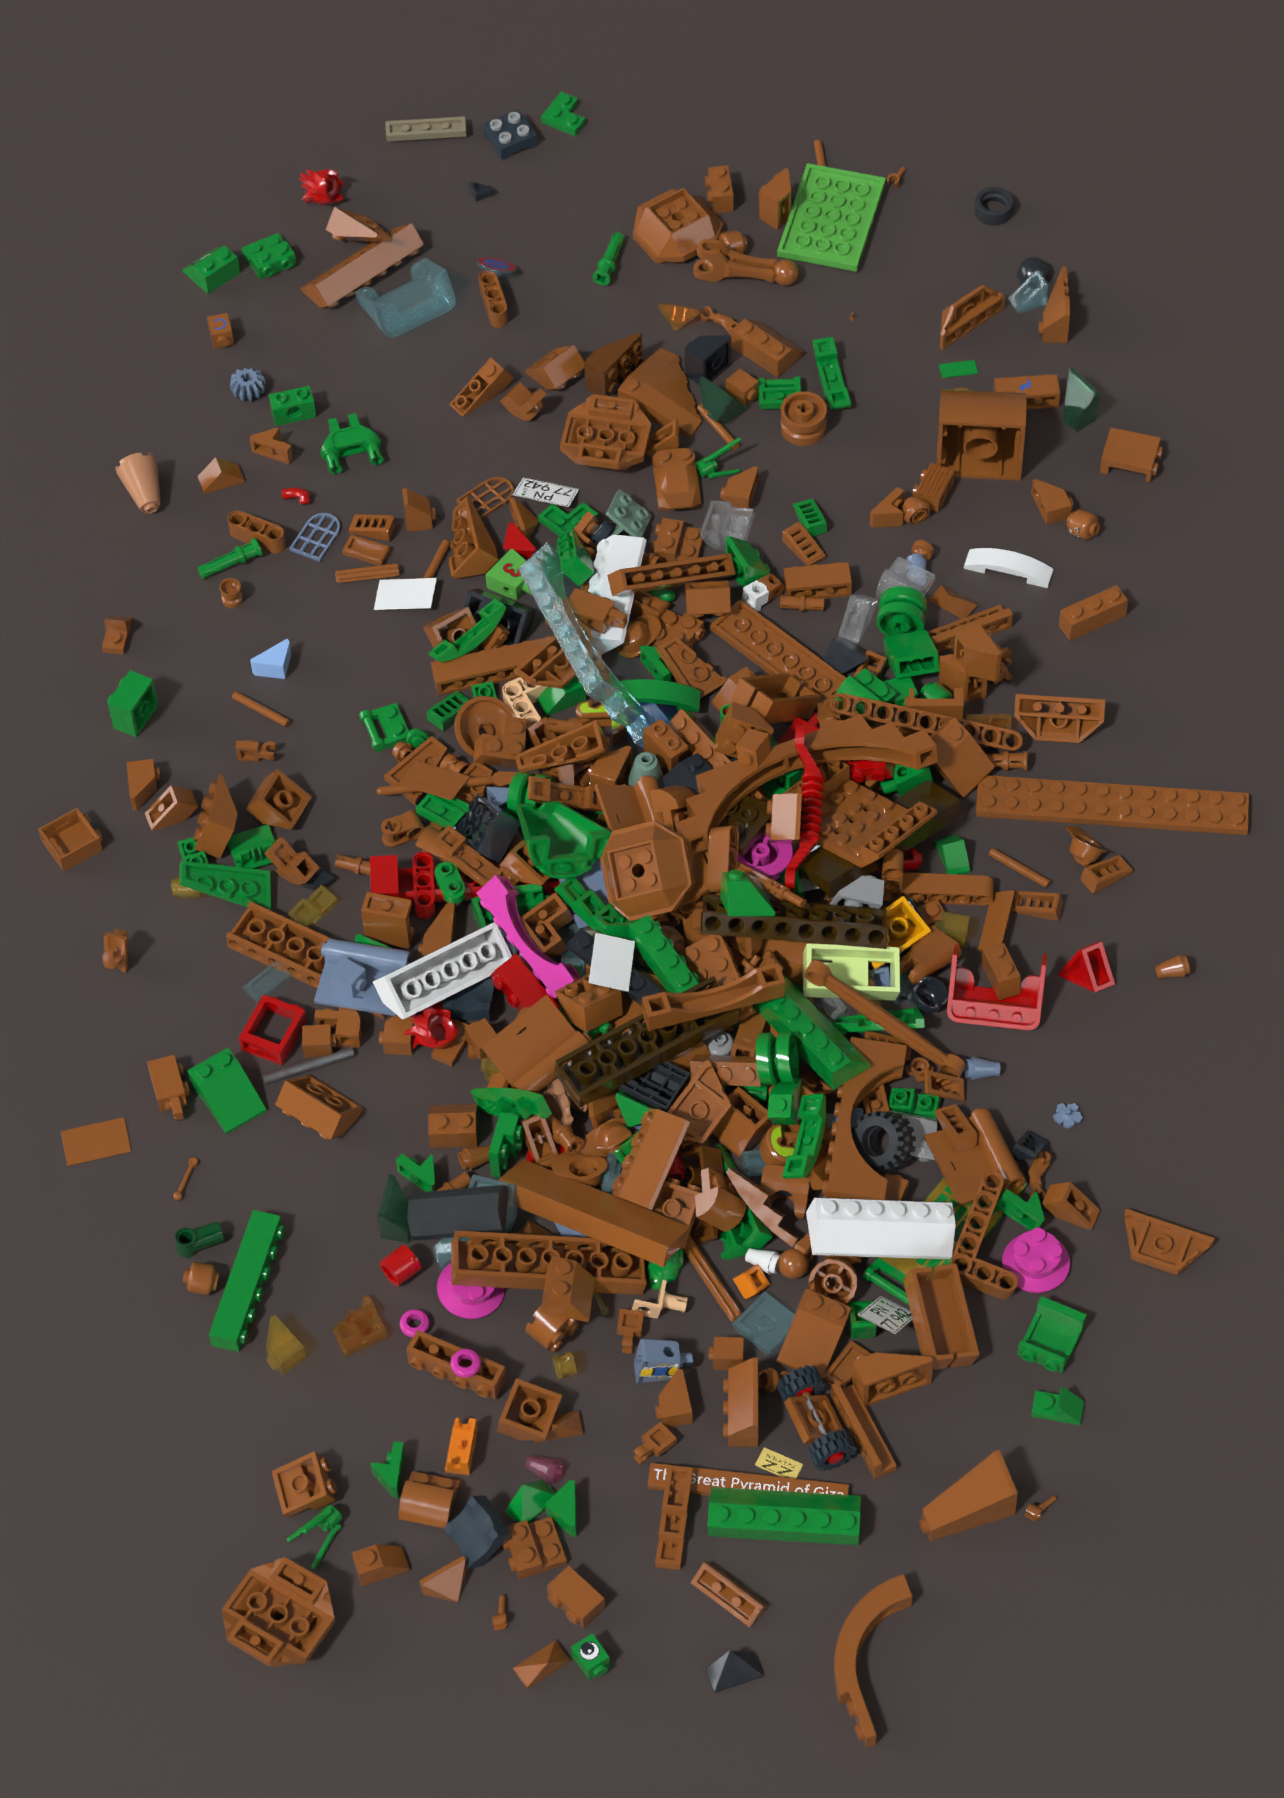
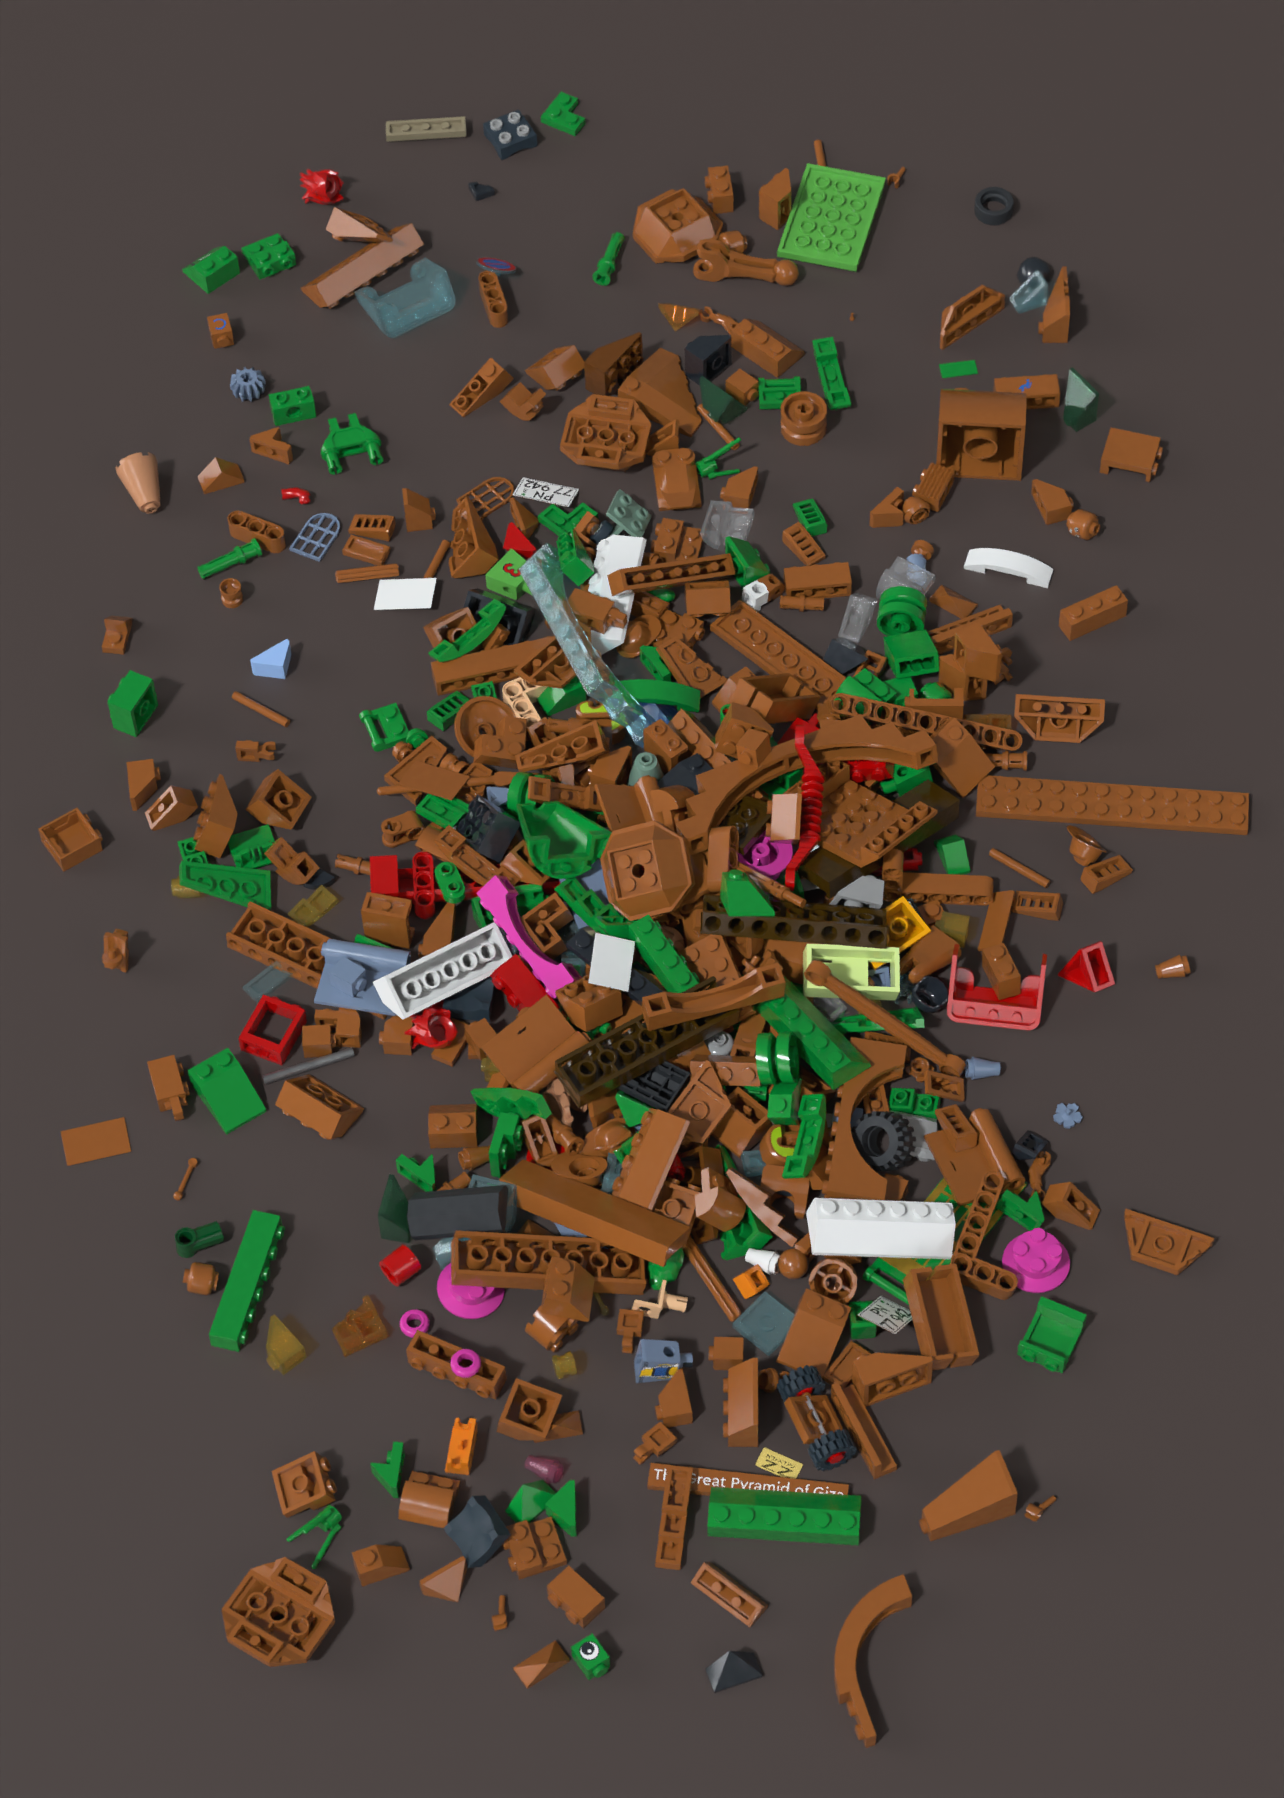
(1057, 1407): green slope -> none

